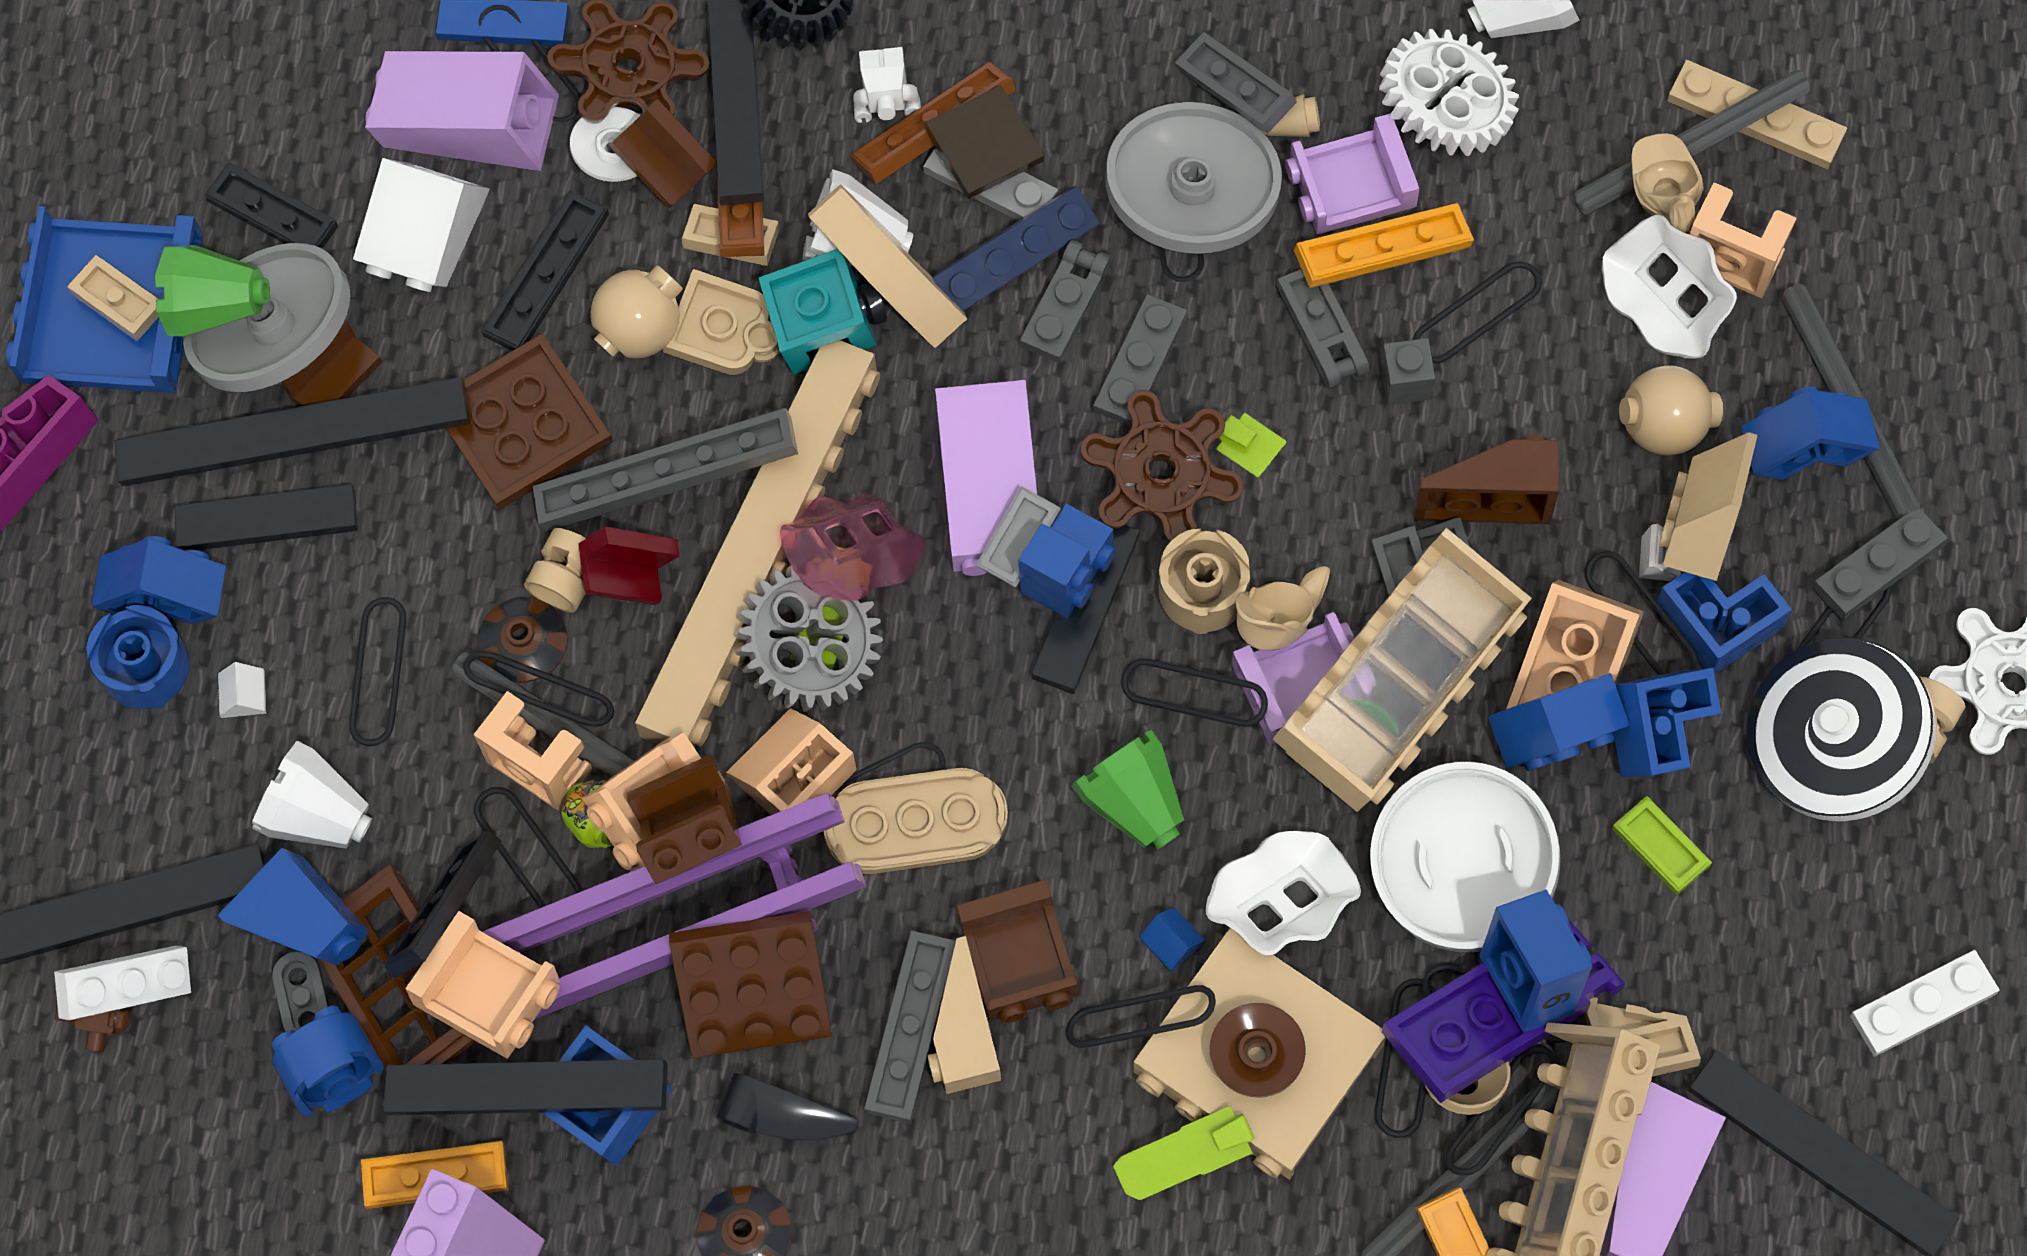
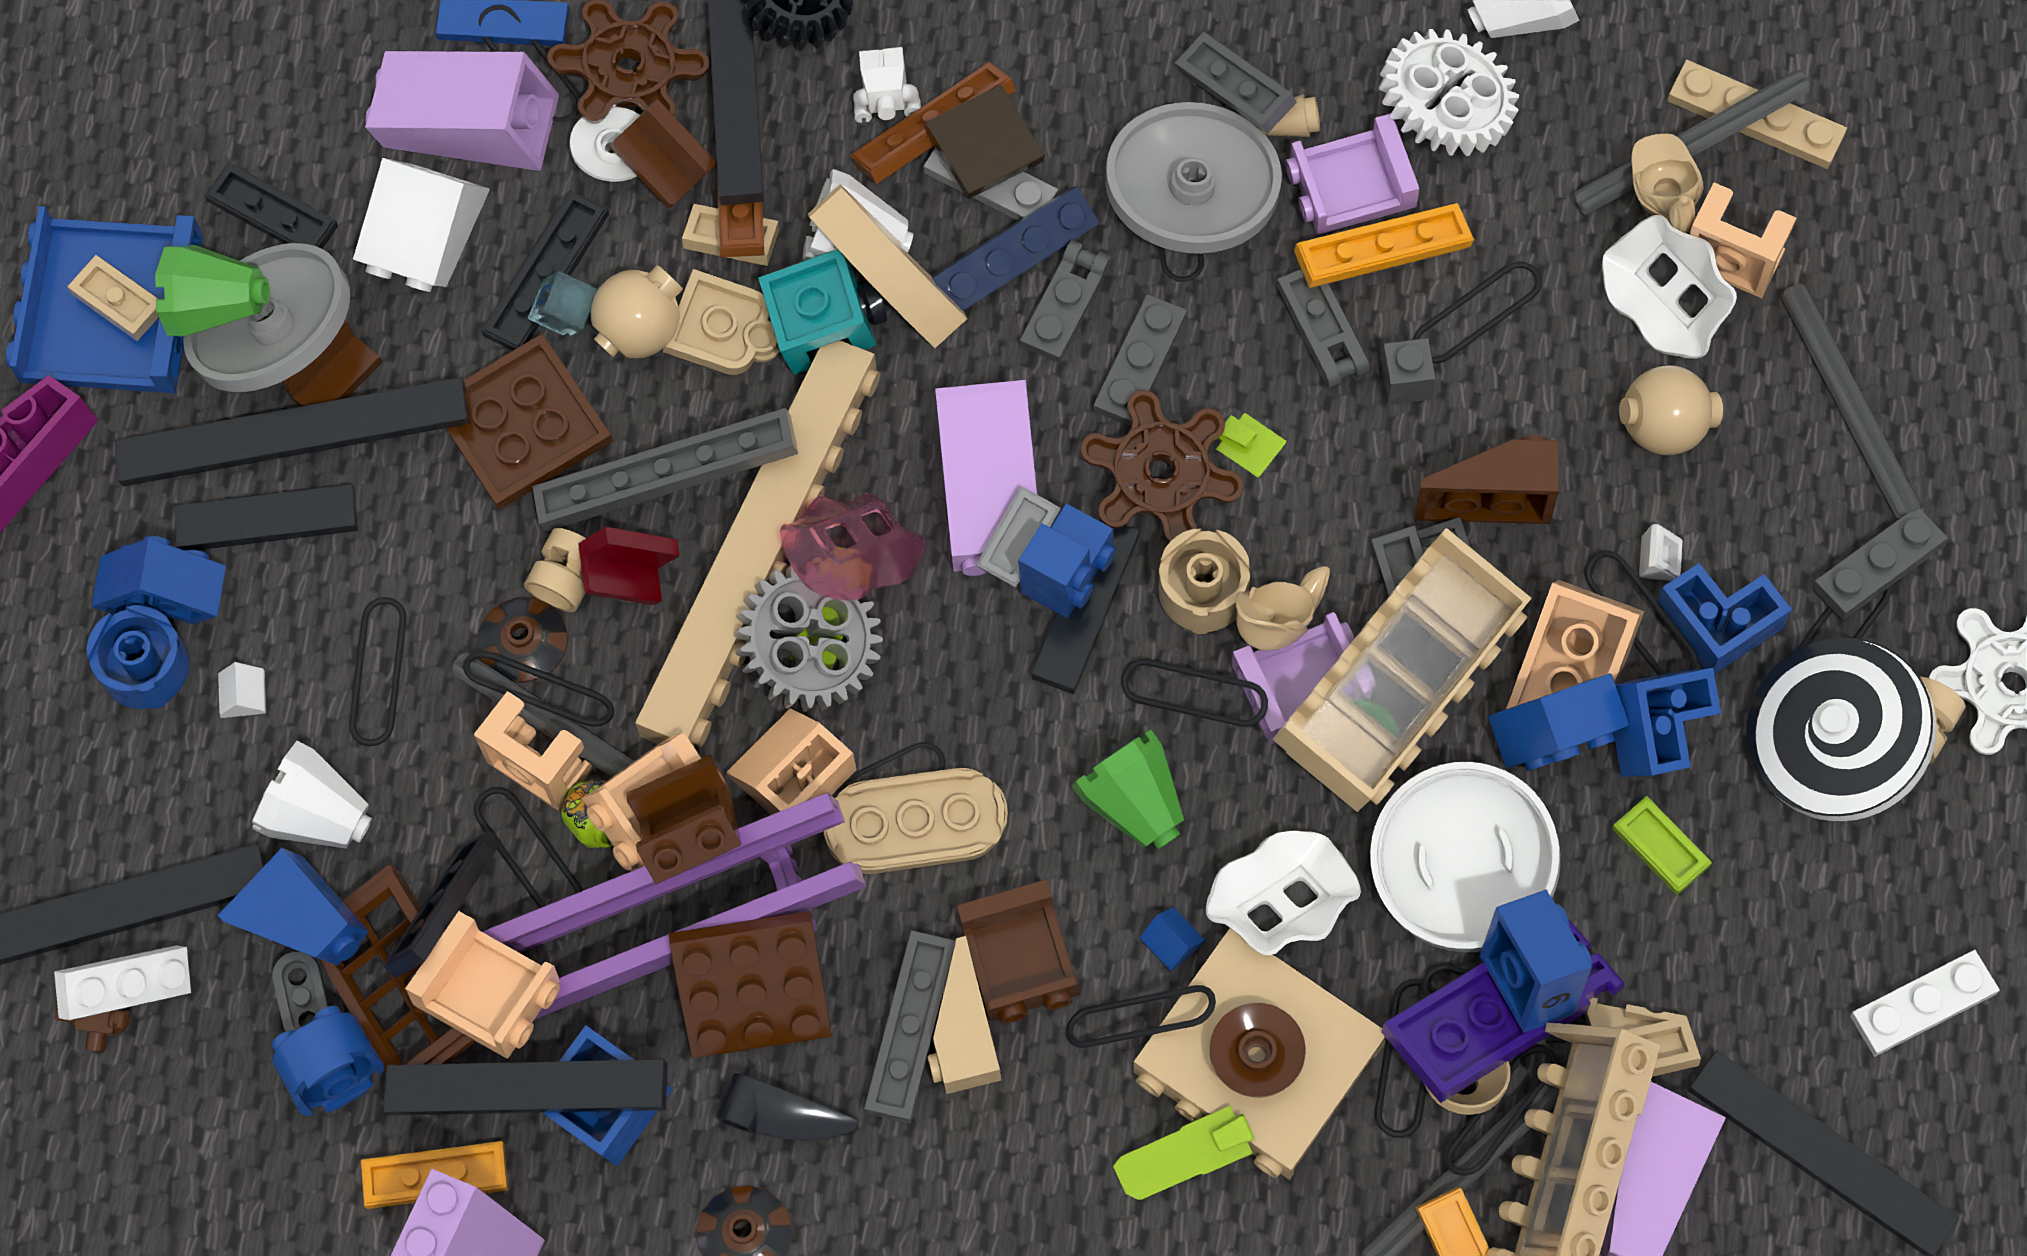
(562, 304): none -> clear light blue brick
(1707, 507): tan slope -> none
(1811, 430): blue brick -> none

